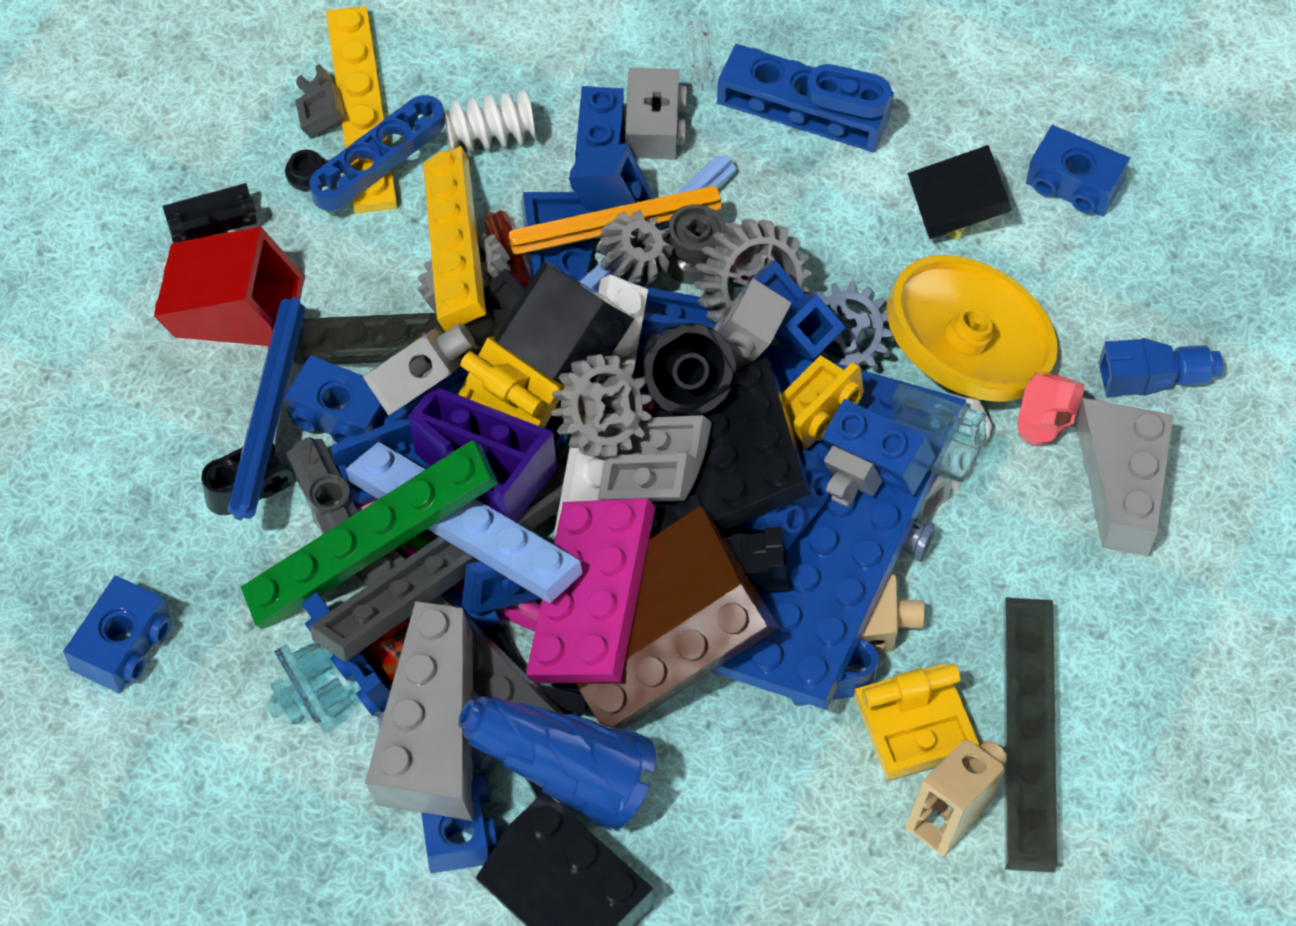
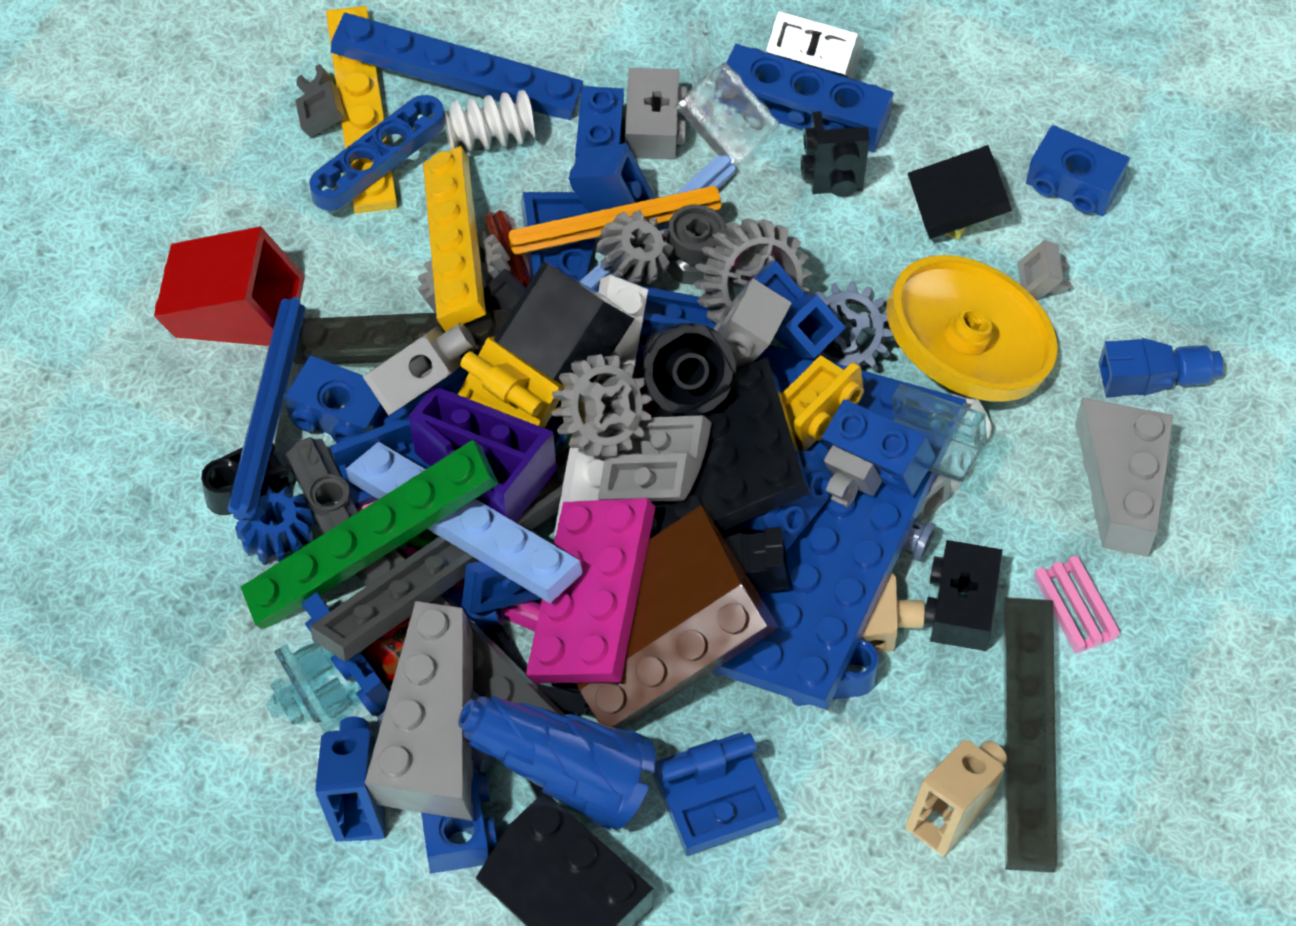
(119, 610): blue brick -> none
(210, 213): black hinge -> none
(292, 528): none -> blue gear
(301, 167): black plate -> none
(343, 770): none -> blue torso
(454, 65): none -> blue plate
(715, 792): none -> blue plate
(727, 114): none -> clear bracket
(815, 44): none -> brick
(834, 158): none -> black bracket
(849, 91): blue plate -> none
(914, 719): yellow plate -> none
(965, 619): none -> black brick
(1043, 271): none -> light grey tile
(1048, 407): coral rock -> none
(1060, 572): none -> bright pink tile

